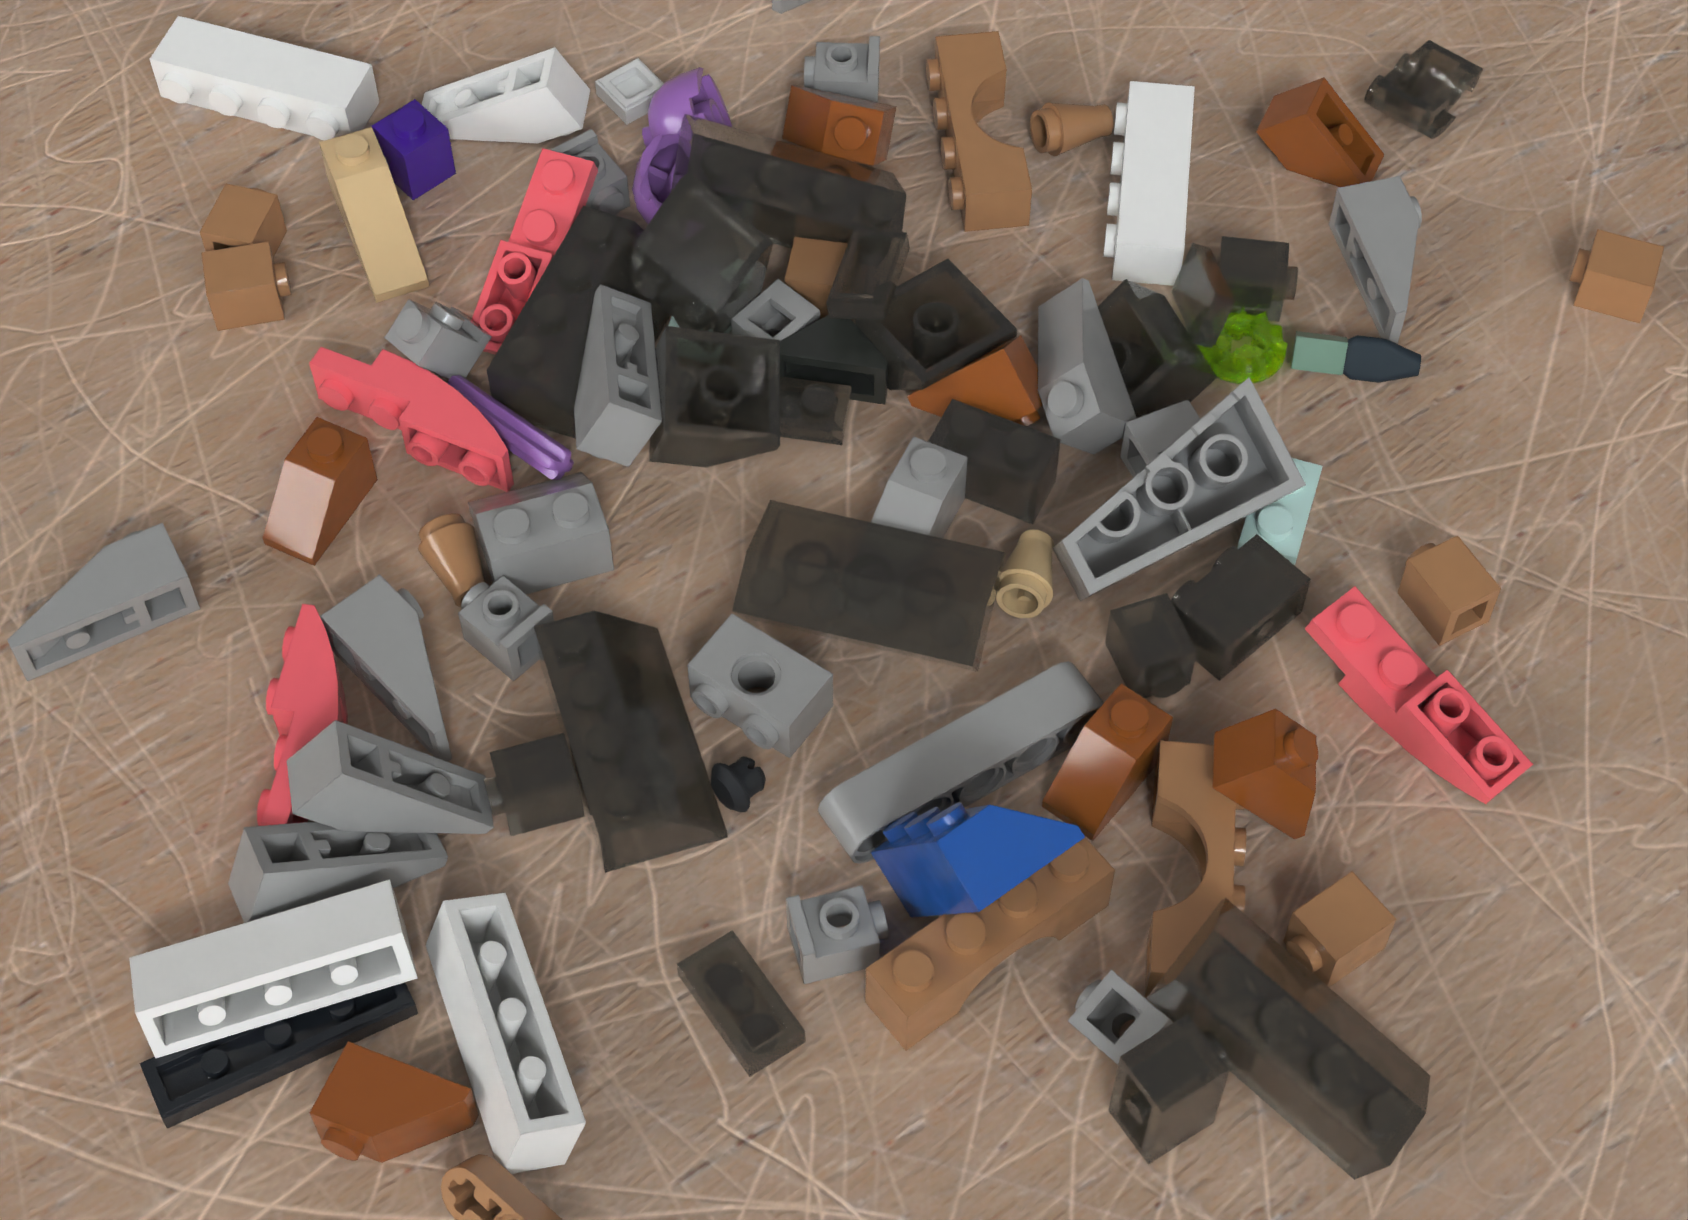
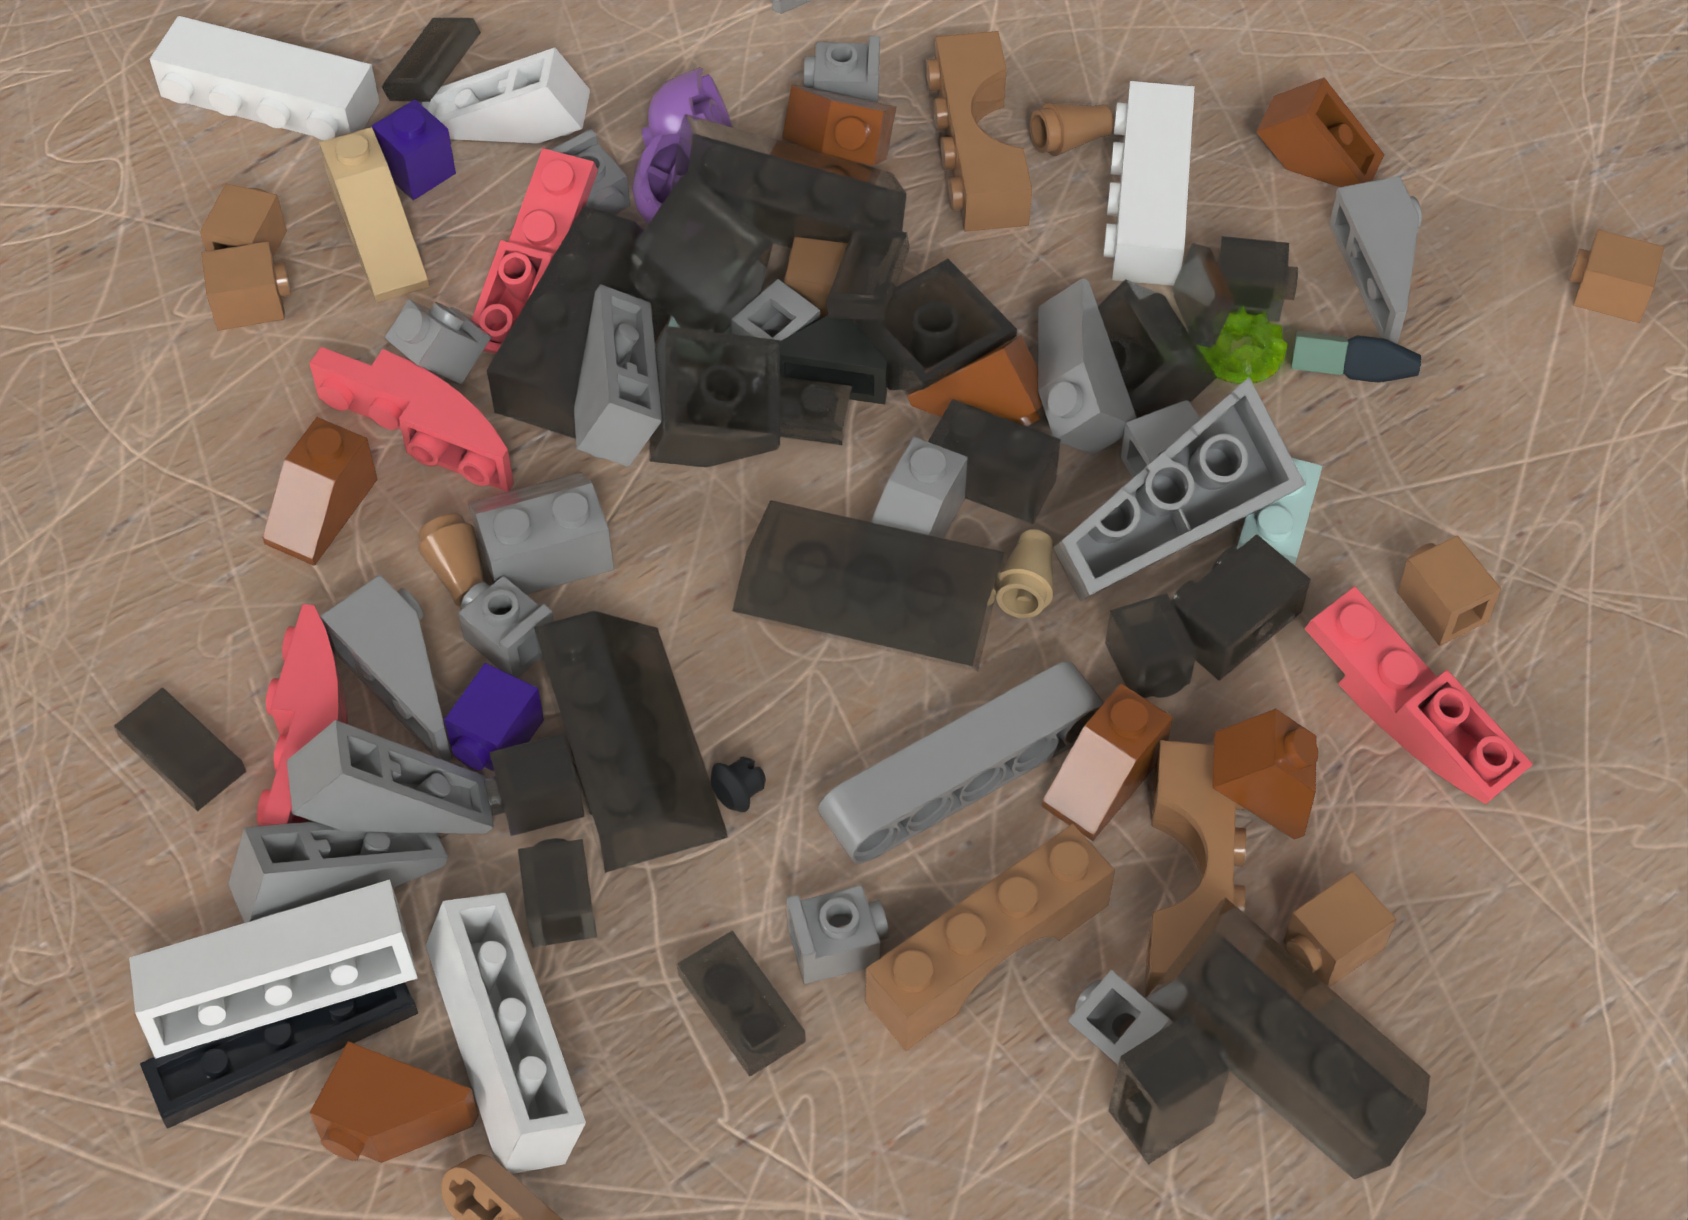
(109, 600): light grey slope -> none
(180, 749): none -> clear smoke tile
(431, 59): none -> clear smoke tile
(492, 716): none -> dark purple brick
(517, 433): medium lavender axle -> none
(557, 892): none -> clear smoke brick
(628, 90): white tile -> none
(748, 658): light grey brick -> none
(967, 856): blue slope -> none
(1424, 88): clear smoke cylinder -> none

